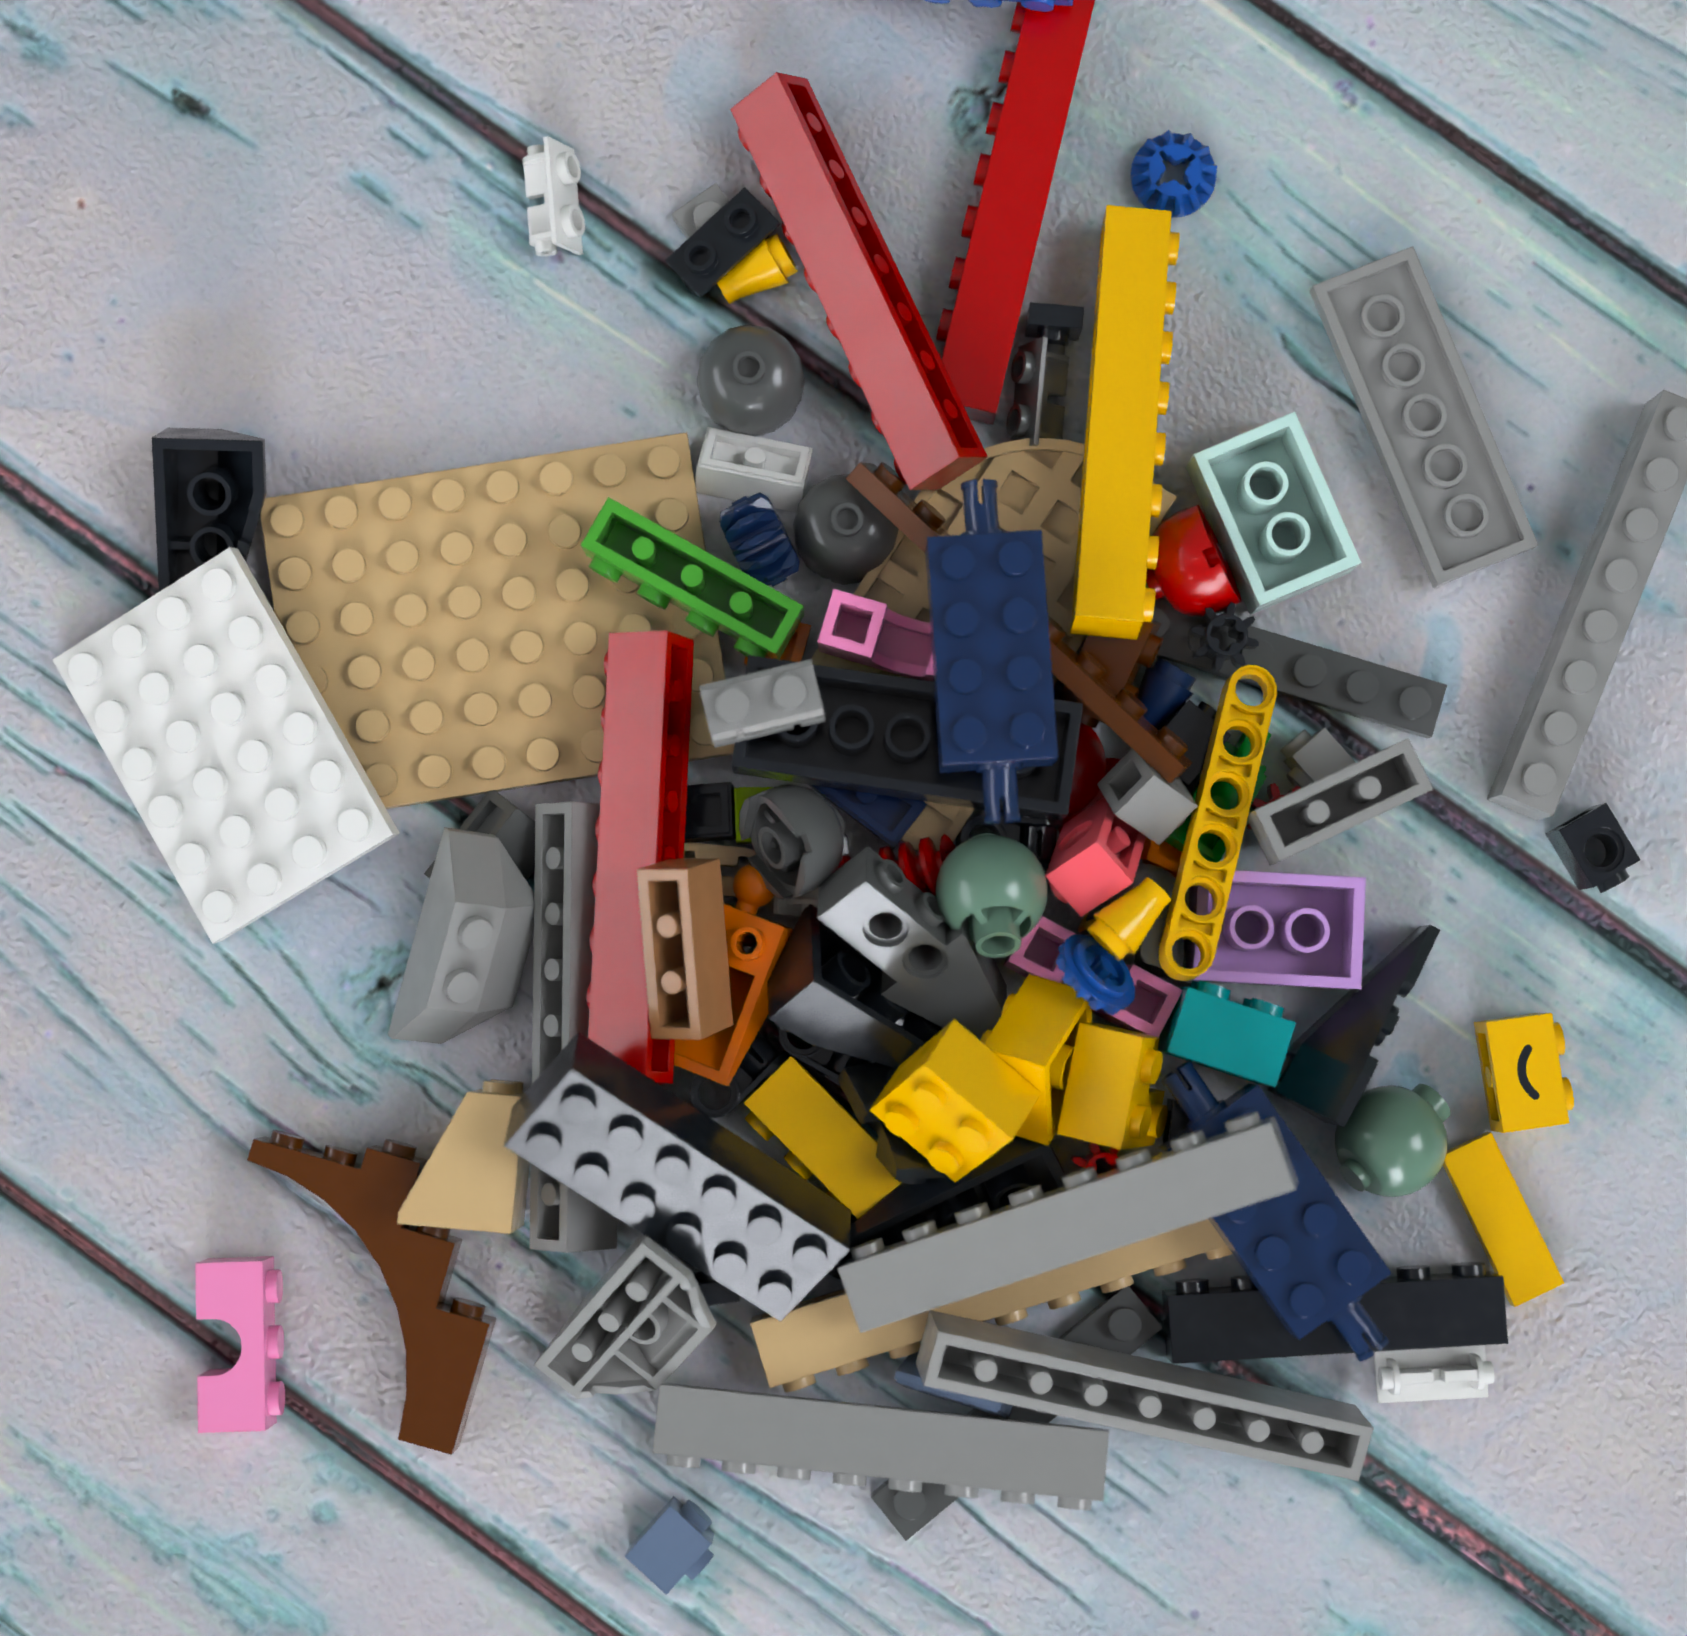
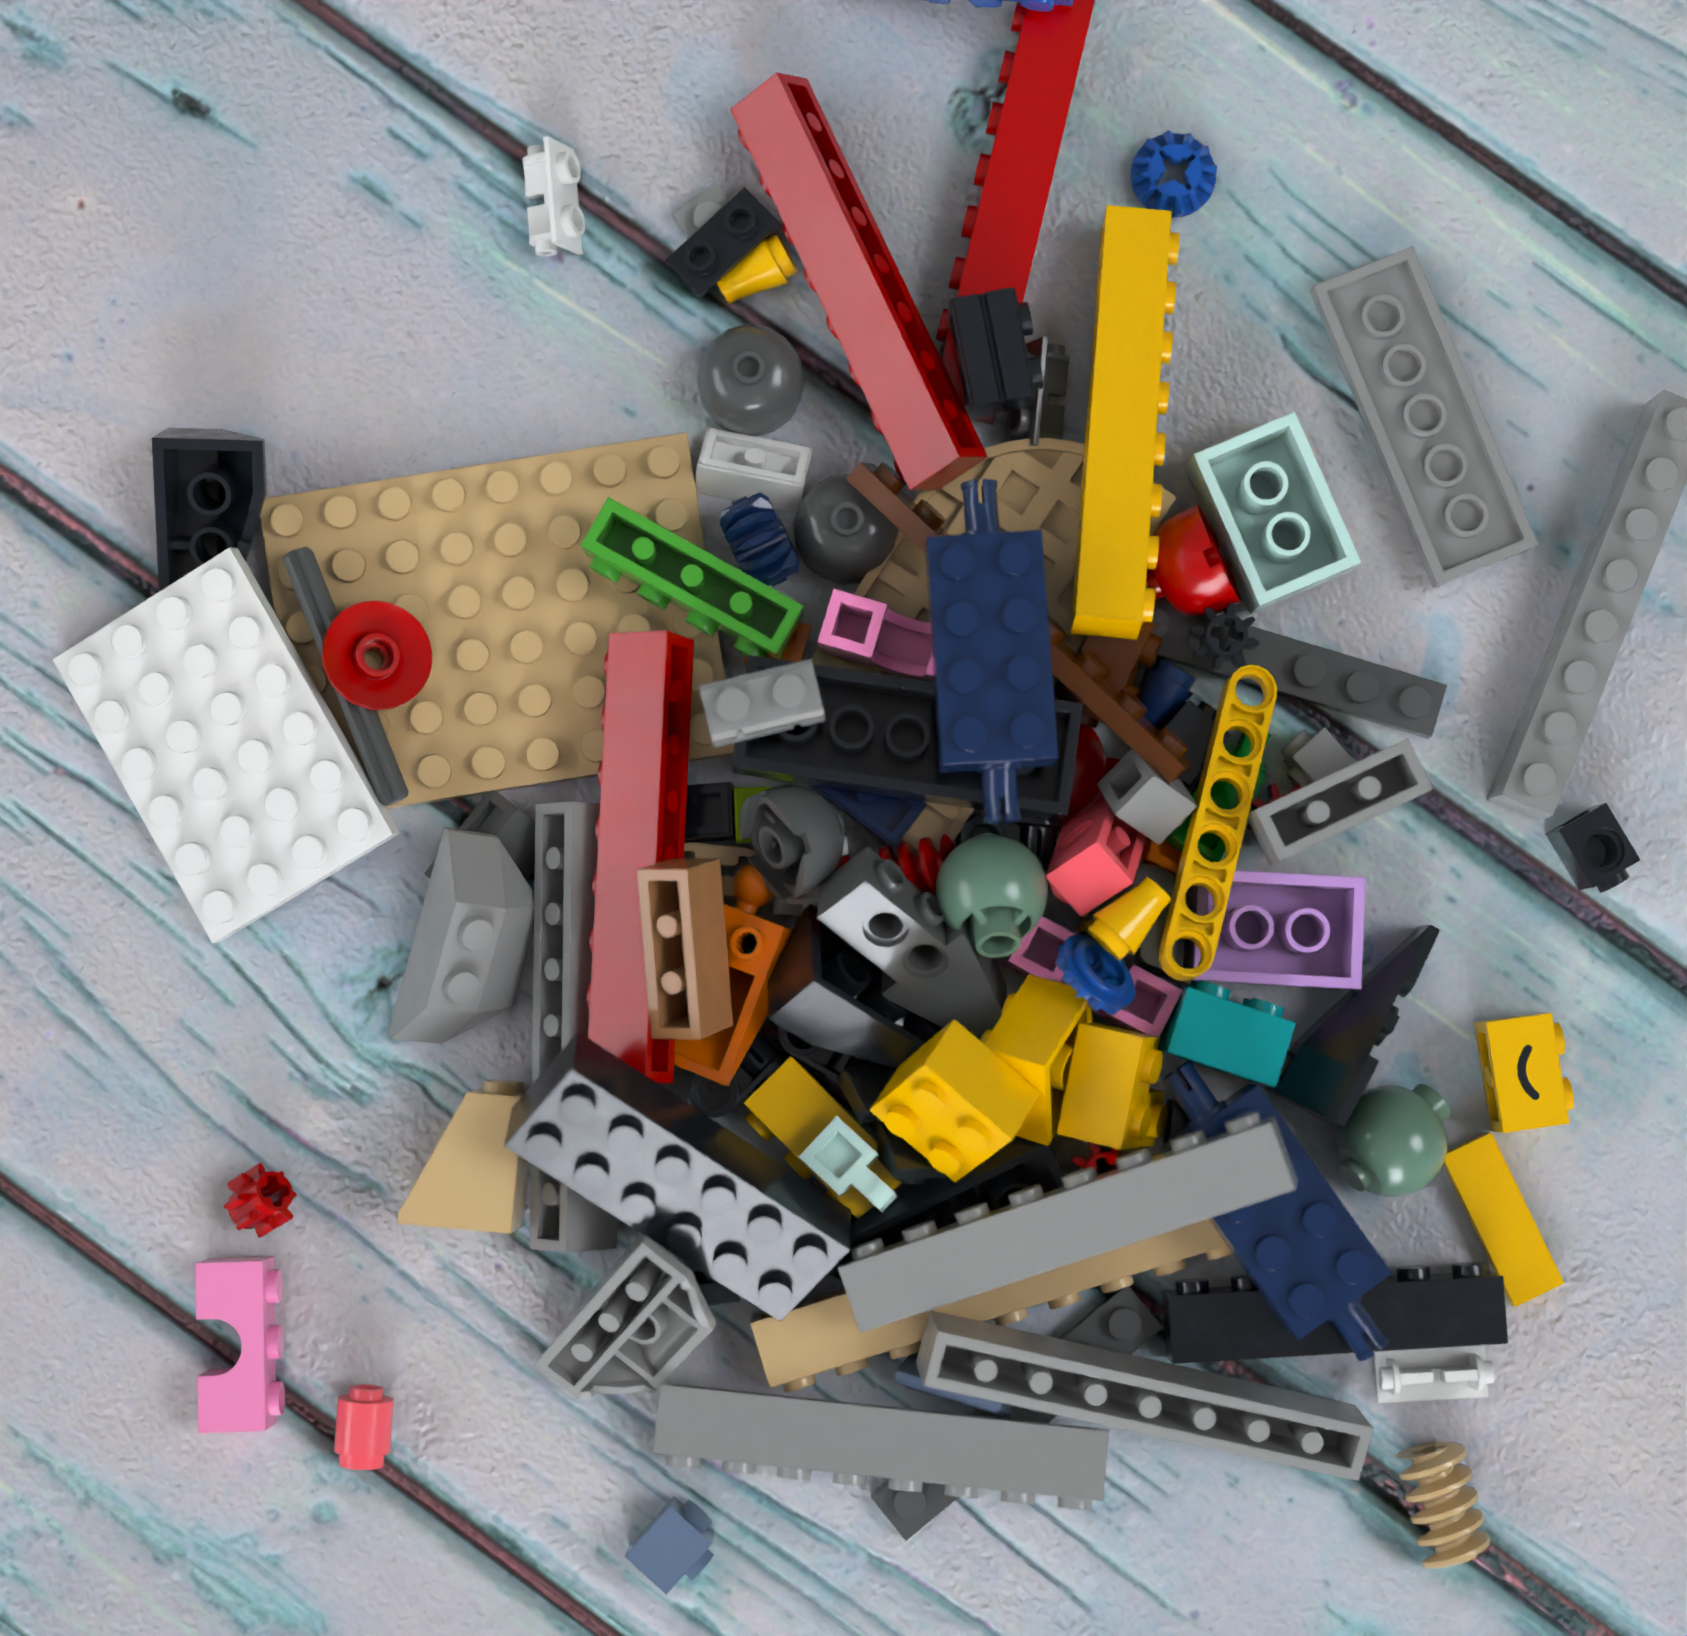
(260, 1200): none -> red gear
(363, 722): none -> dark grey axle
(363, 1427): none -> coral brick
(390, 634): none -> red dish
(440, 1339): reddish brown arch -> none
(844, 1161): none -> light aqua plate
(993, 352): none -> black brick
(1055, 322): black plate -> none
(1445, 1503): none -> tan piece

